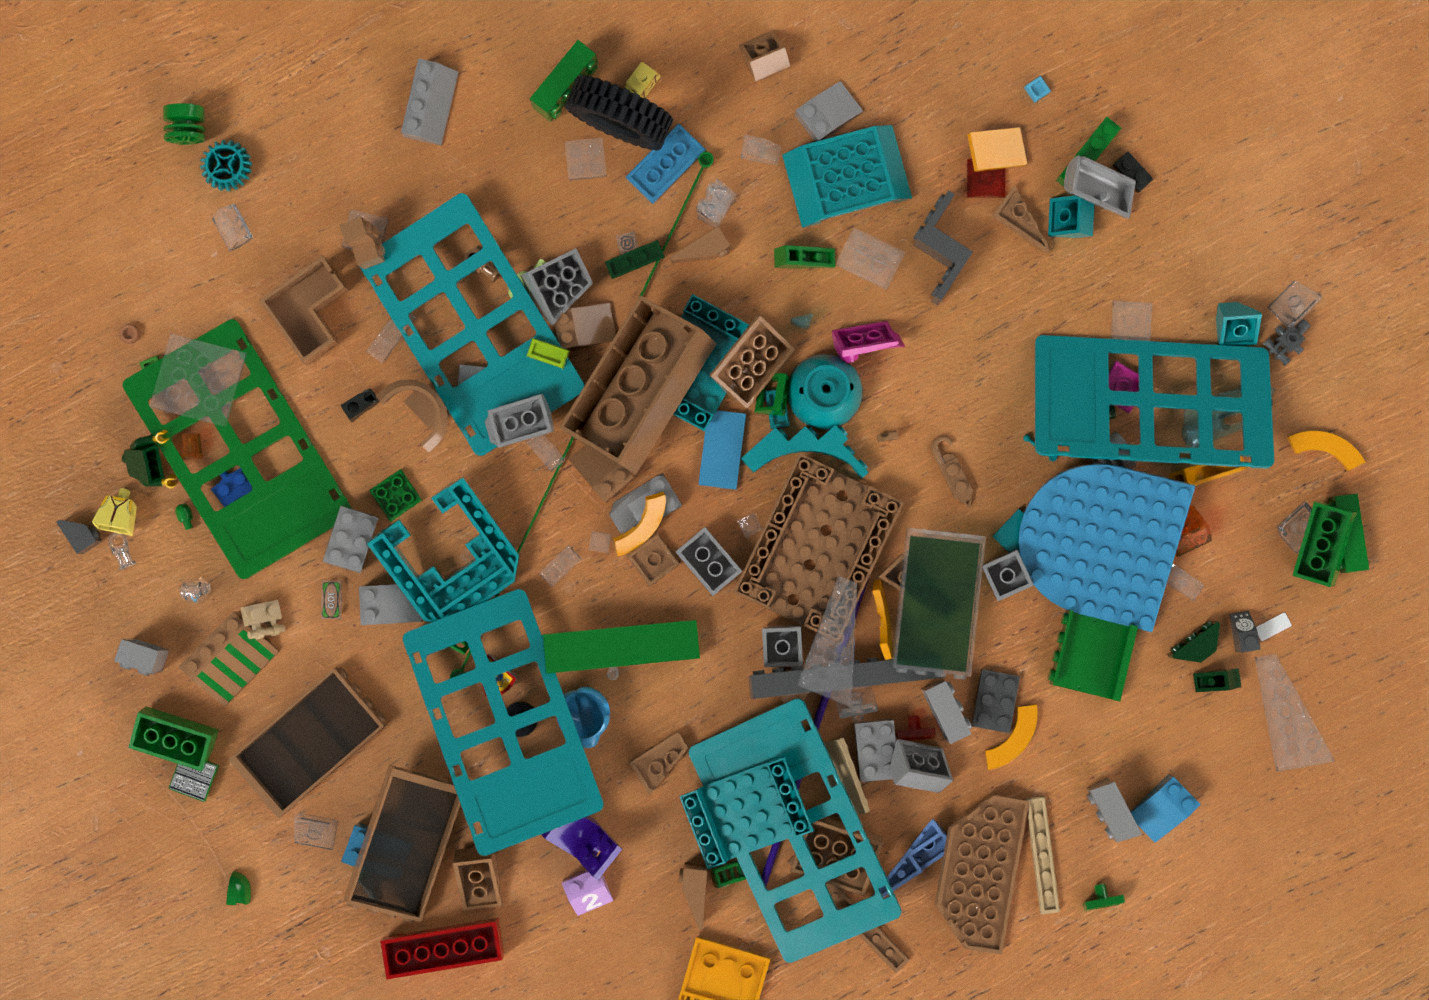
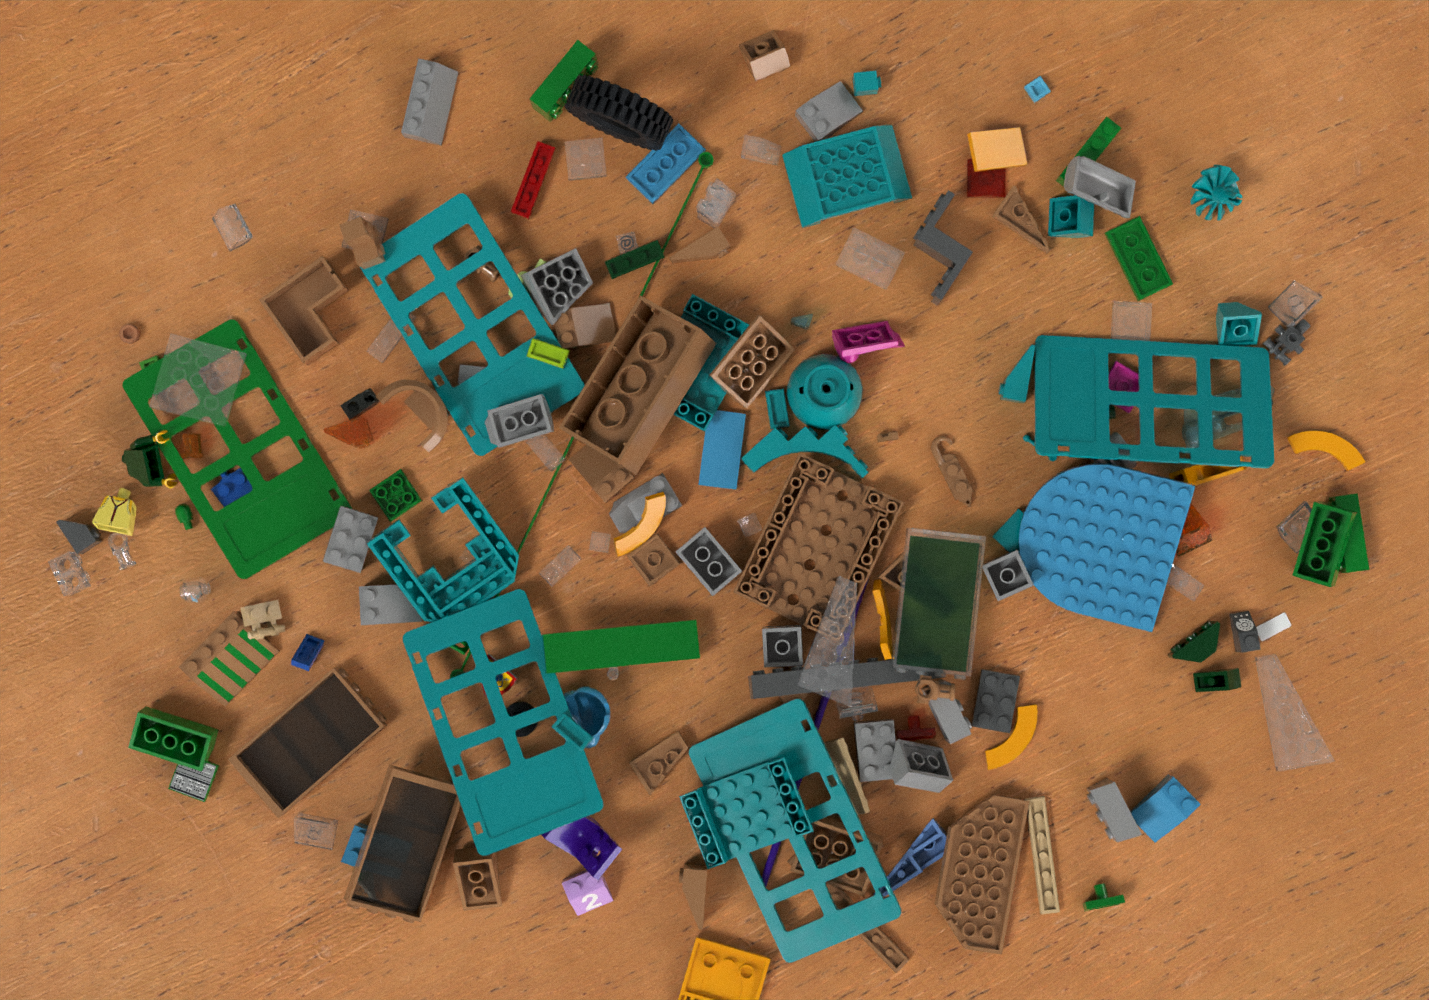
(65, 576): none -> clear brick
(141, 656): light grey brick -> none
(183, 123): green wheel -> none
(220, 170): teal gear -> none
(238, 889): green brick -> none
(307, 652): none -> blue tile
(331, 600): clear tile -> none
(352, 432): none -> clear orange slope
(442, 948): red brick -> none
(533, 180): none -> red plate
(572, 732): none -> teal tile
(642, 80): light yellow torso -> none
(715, 877): green slope -> none
(780, 397): green tile -> none
(803, 257): green slope -> none
(866, 83): none -> teal brick
(934, 691): none -> medium nougat connector
(1017, 381): none -> teal slope
(1092, 655): green panel -> none
(1131, 168): pearl dark grey plate -> none
(1138, 258): none -> green tile
(1218, 188): none -> teal piece

